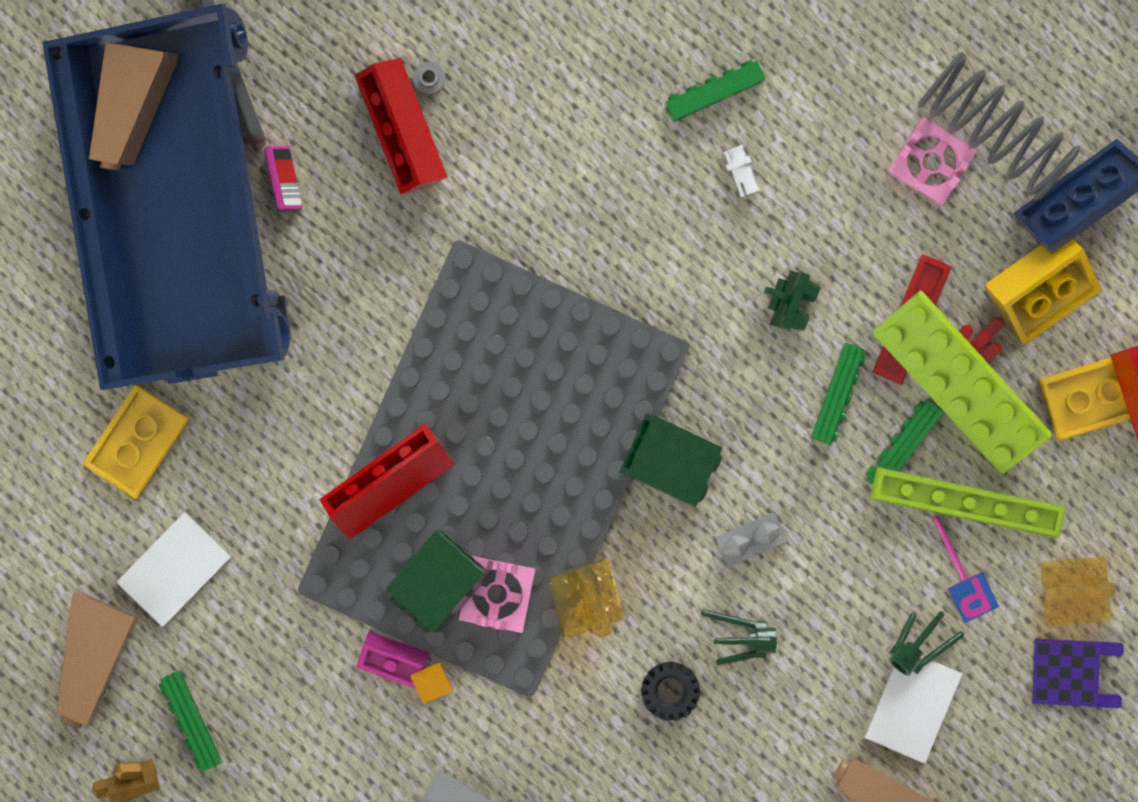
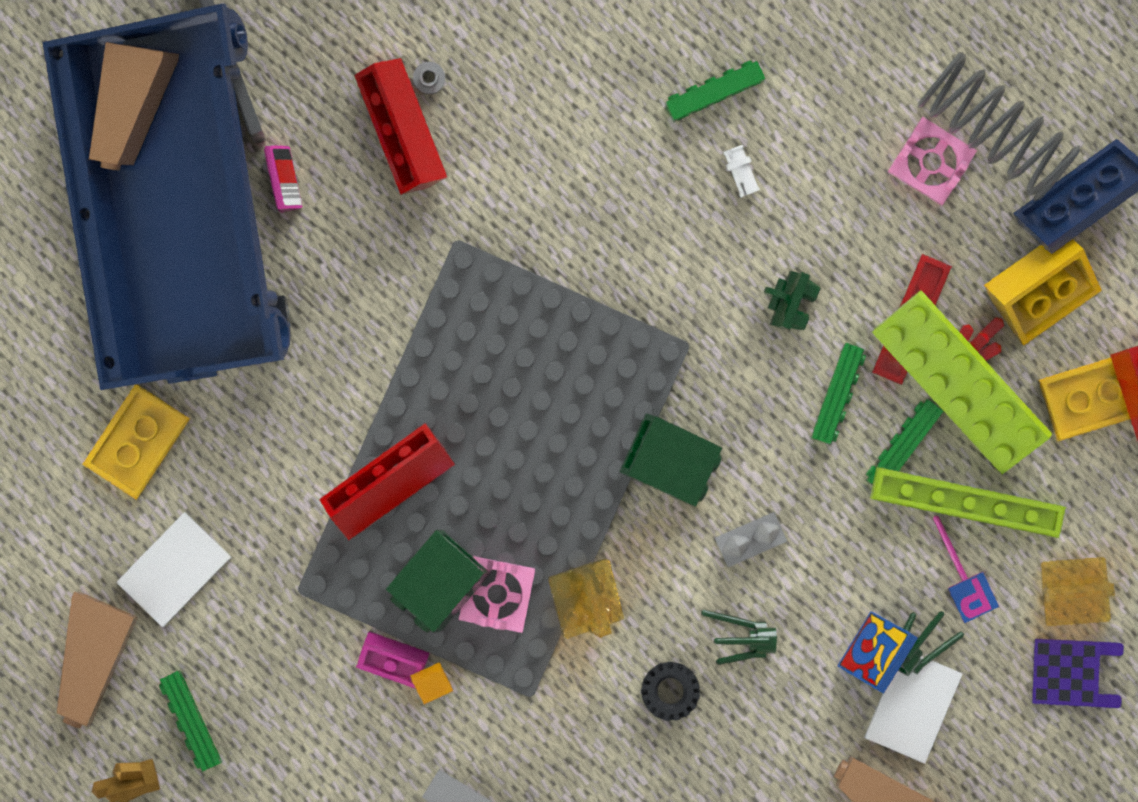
(877, 652): none -> tile

